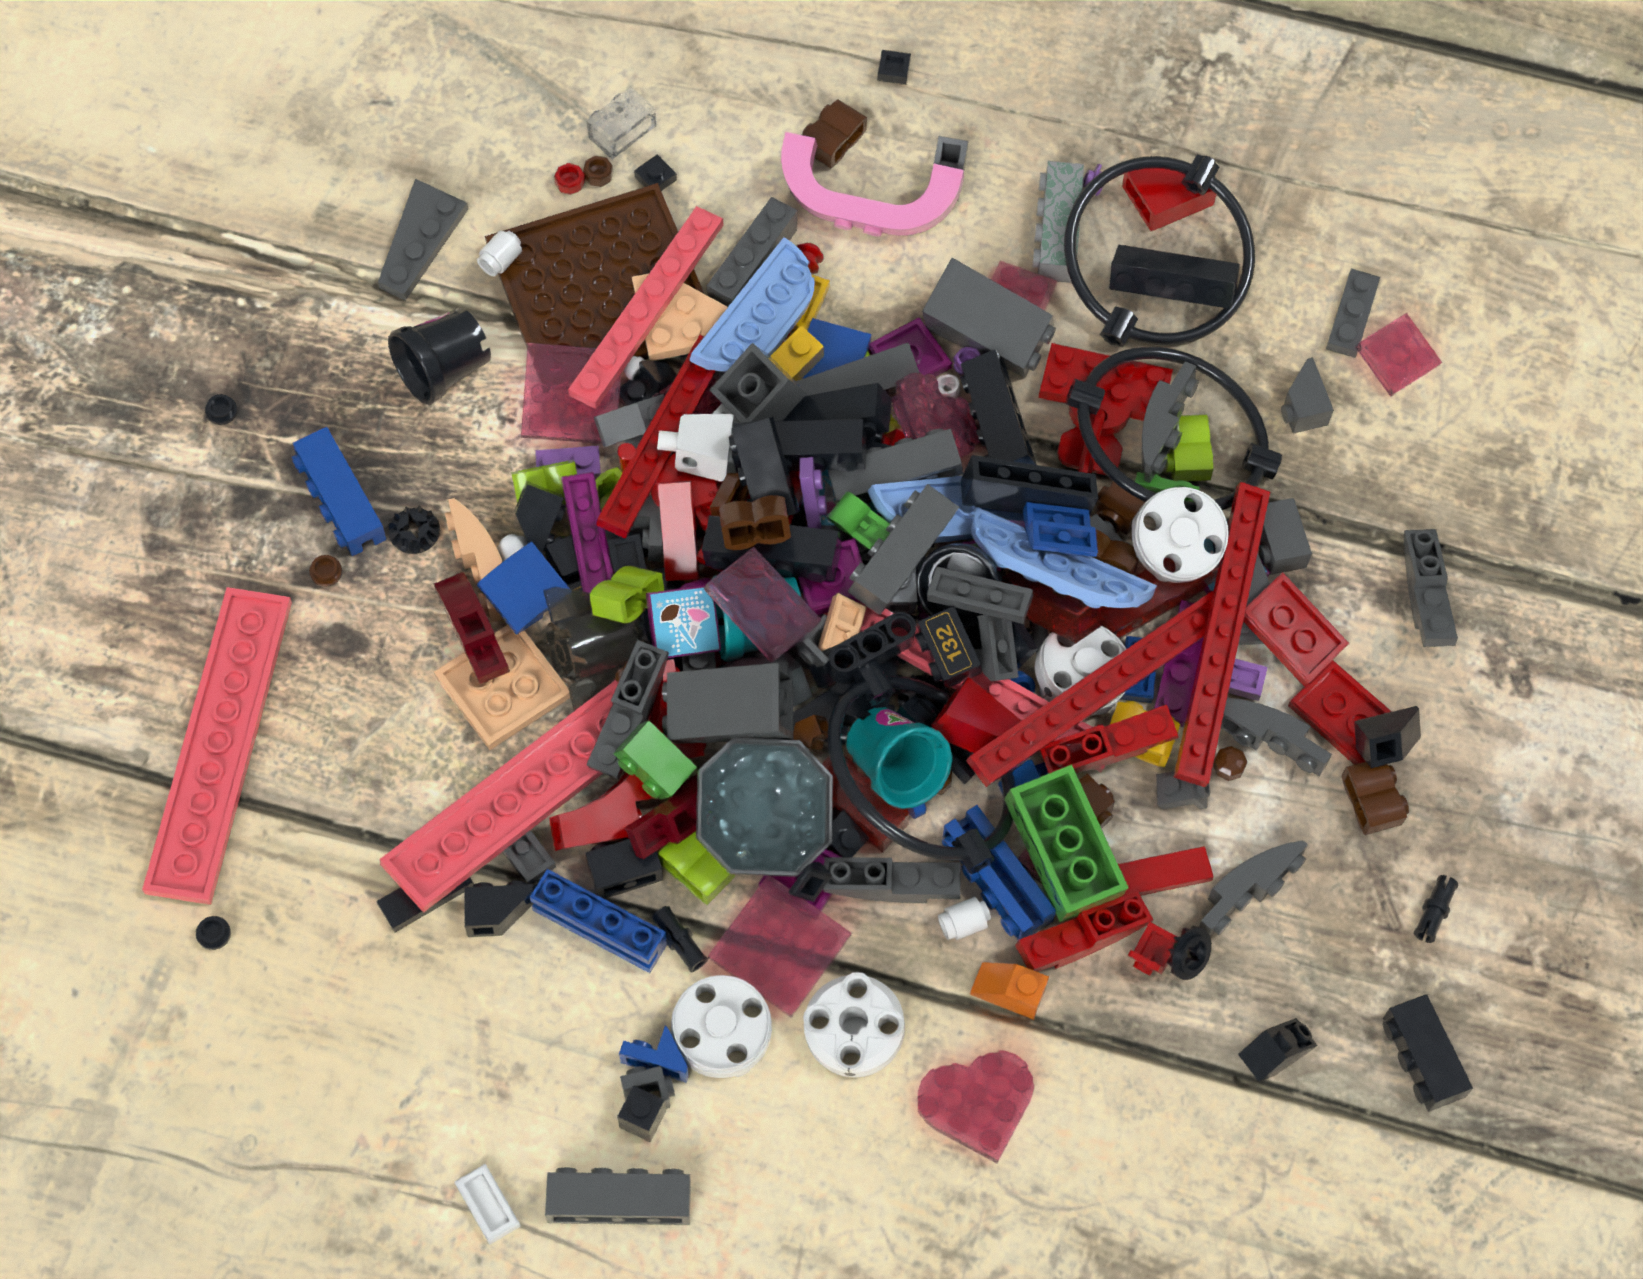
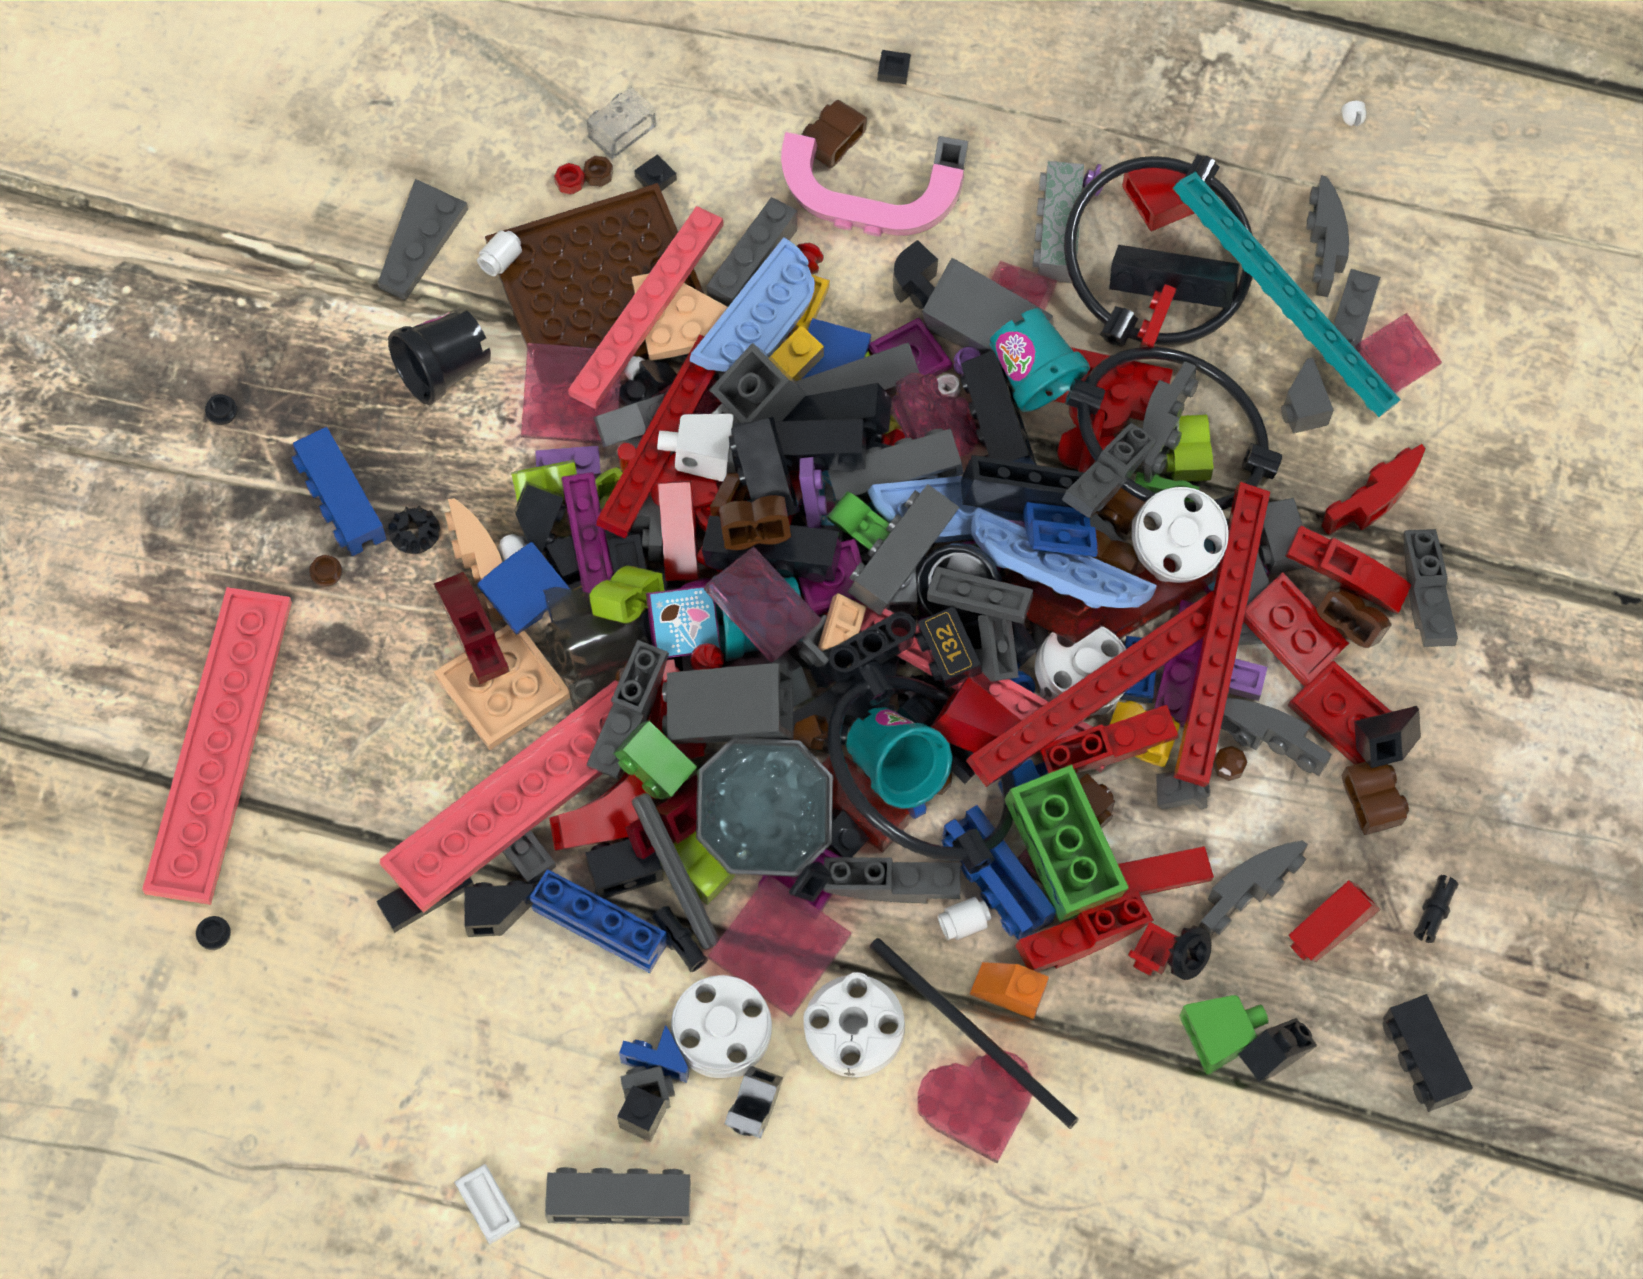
(675, 871): none -> dark grey axle
(706, 657): none -> red plate
(754, 1102): none -> brick
(912, 274): none -> black brick
(974, 1033): none -> black piece
(1036, 360): none -> teal piece
(1110, 471): none -> dark grey slope
(1160, 304): none -> red plate
(1221, 1029): none -> bright green torso
(1286, 294): none -> teal plate
(1330, 233): none -> dark grey slope
(1333, 922): none -> red slope
(1348, 612): none -> reddish brown brick
(1349, 568): none -> red slope
(1354, 113): none -> white hinge
(1380, 494): none -> red slope

